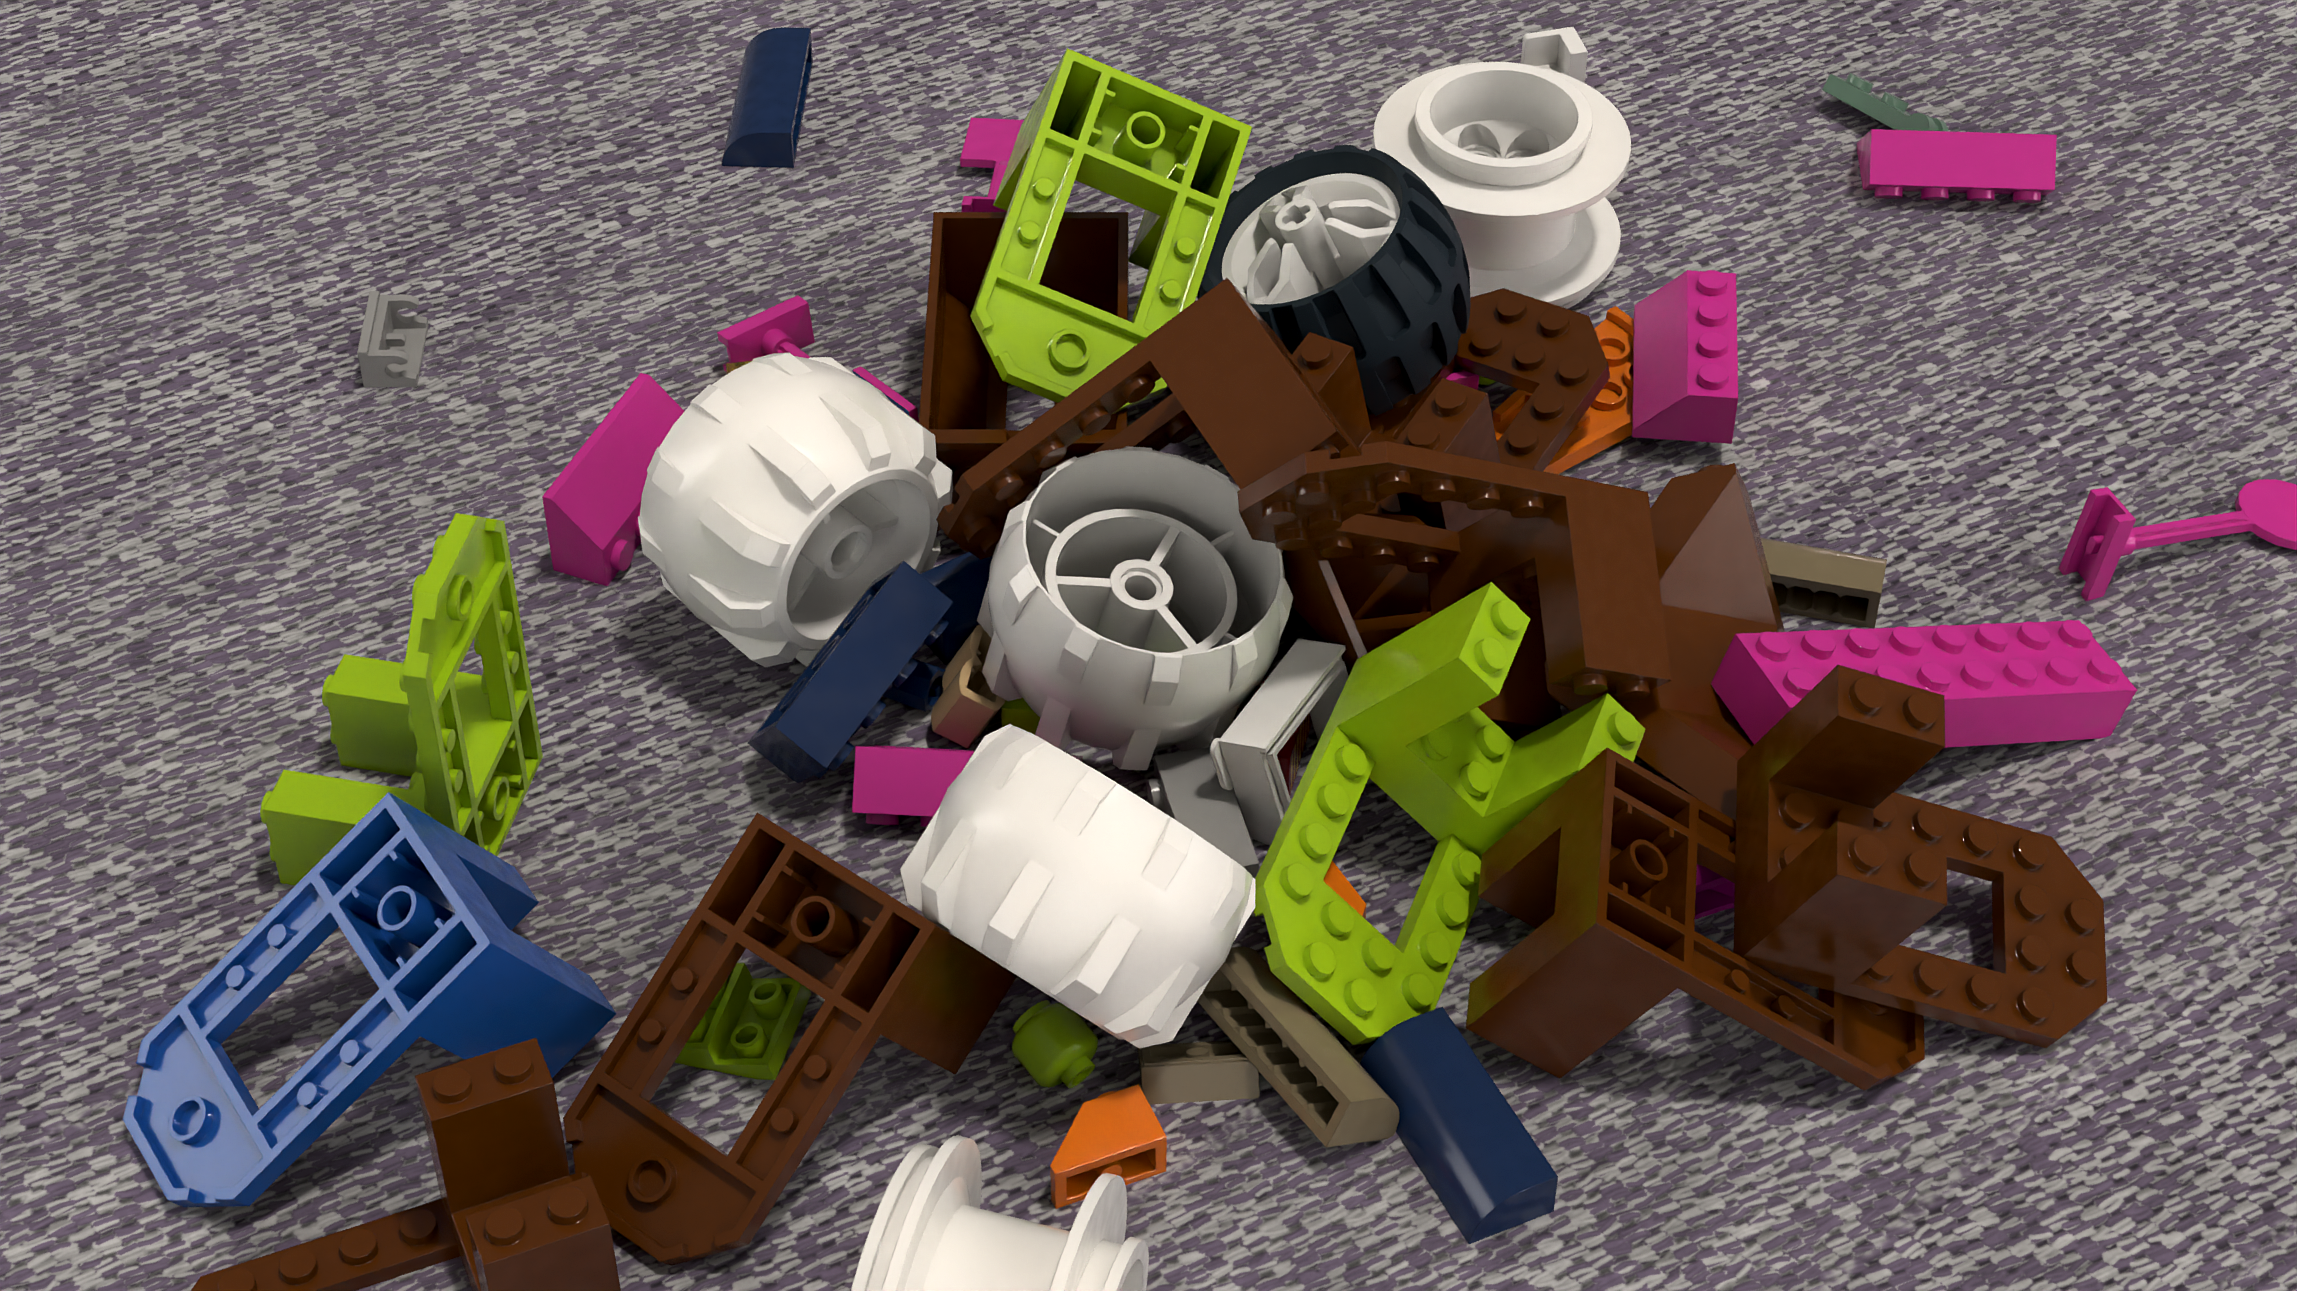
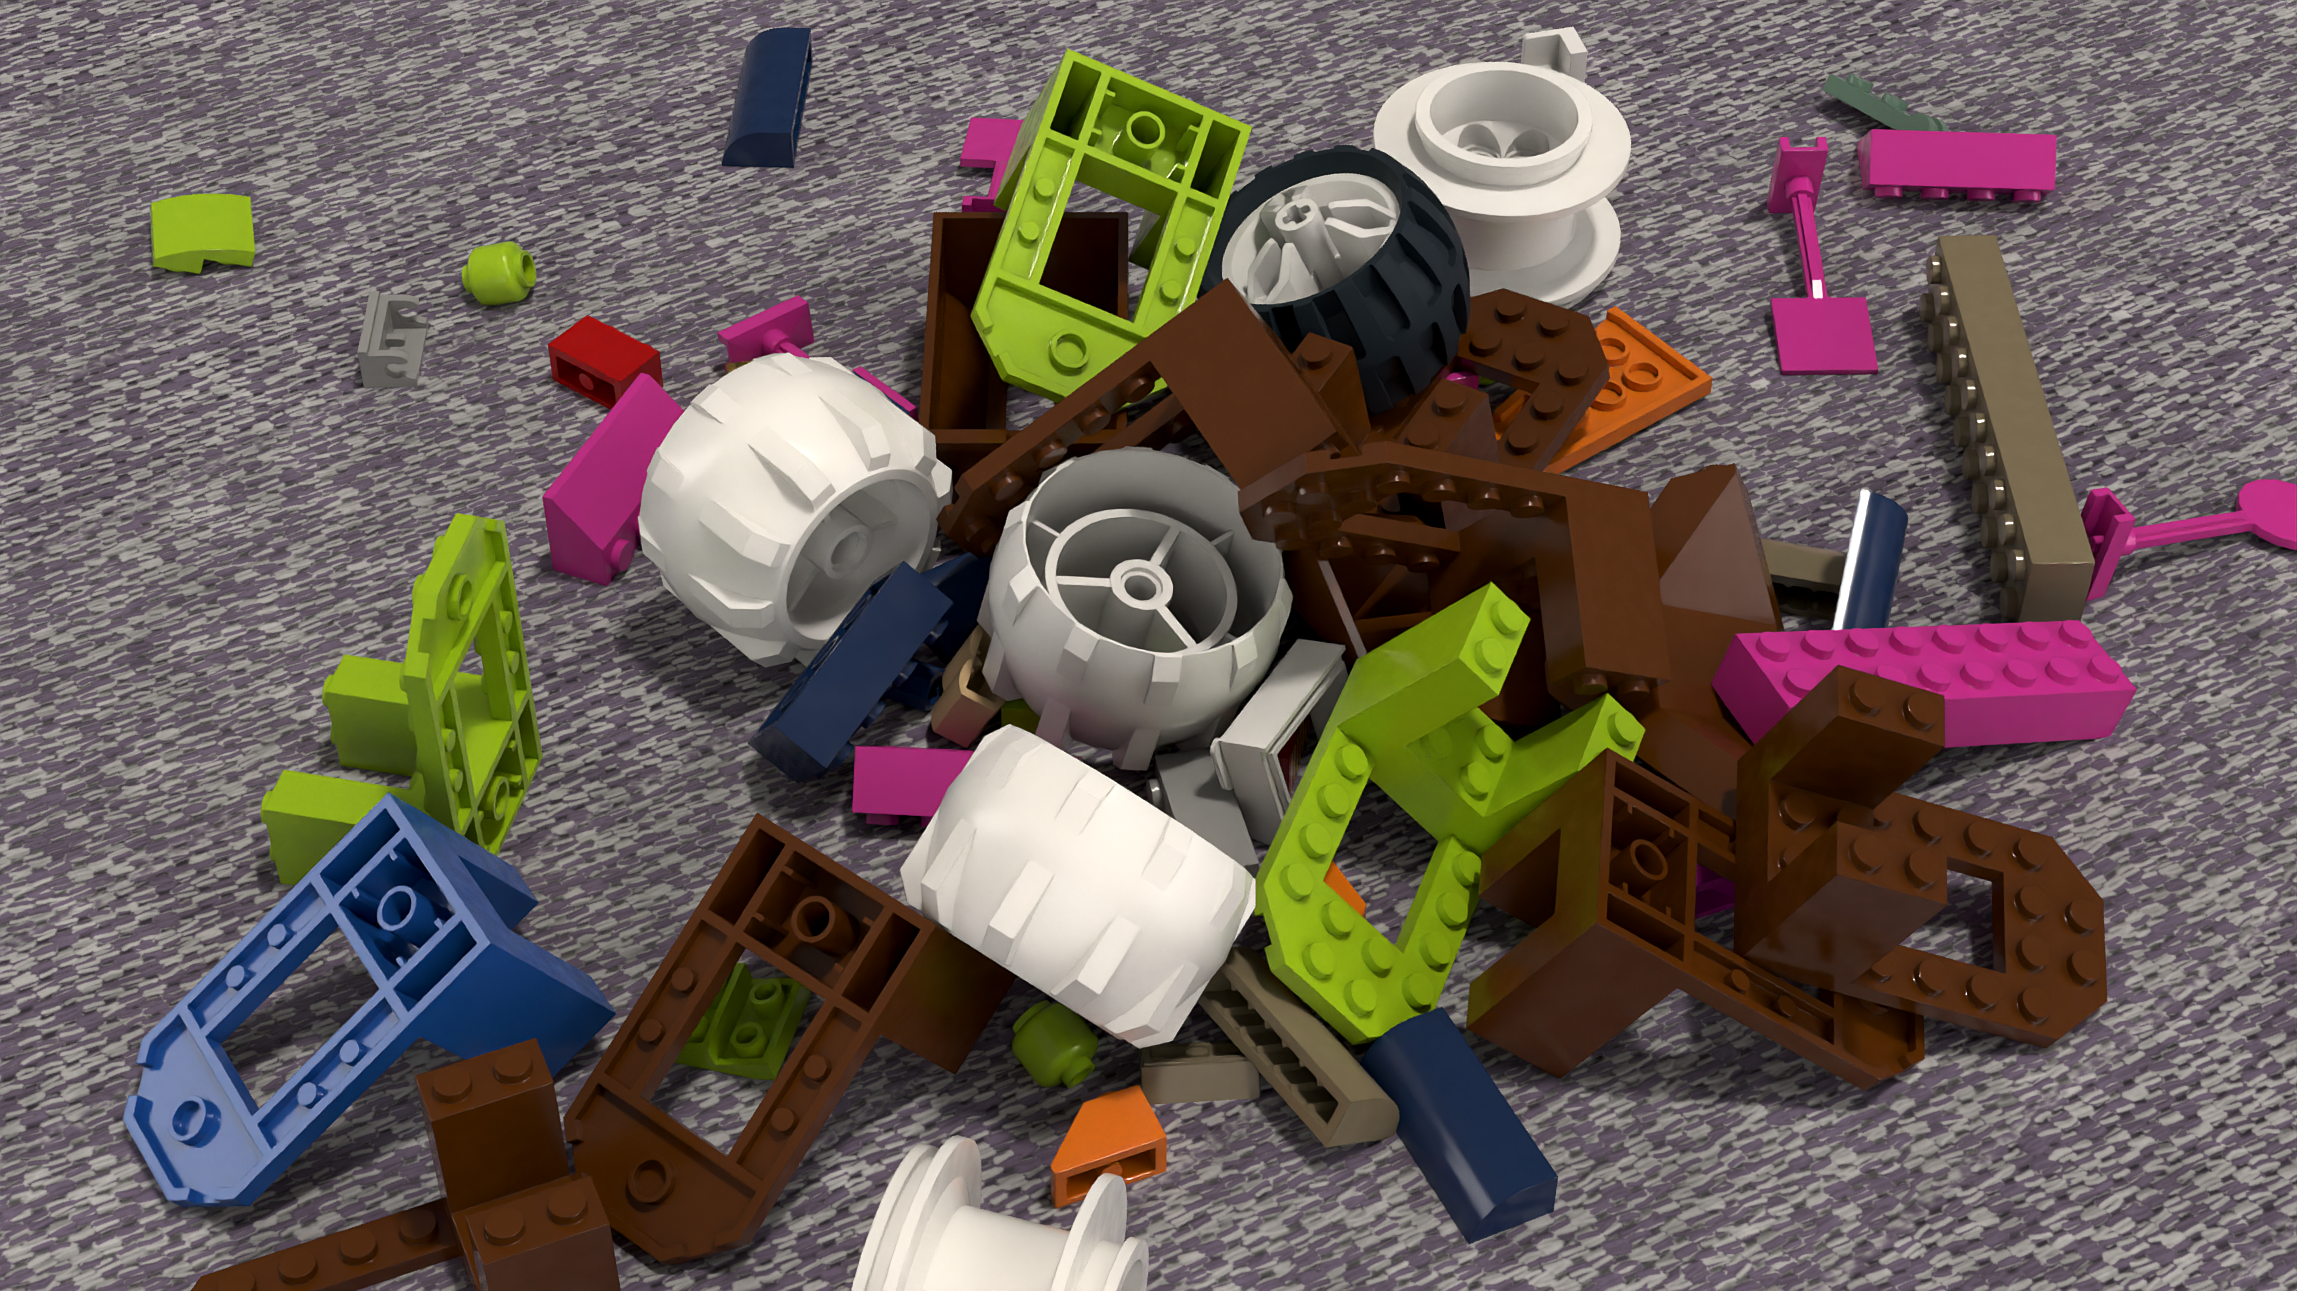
(201, 228): none -> lime slope
(499, 273): none -> lime head
(601, 361): none -> red brick
(1686, 360): dark pink slope -> none
(1816, 331): none -> dark pink piece
(1871, 563): none -> dark blue brick
(2005, 433): none -> dark tan brick

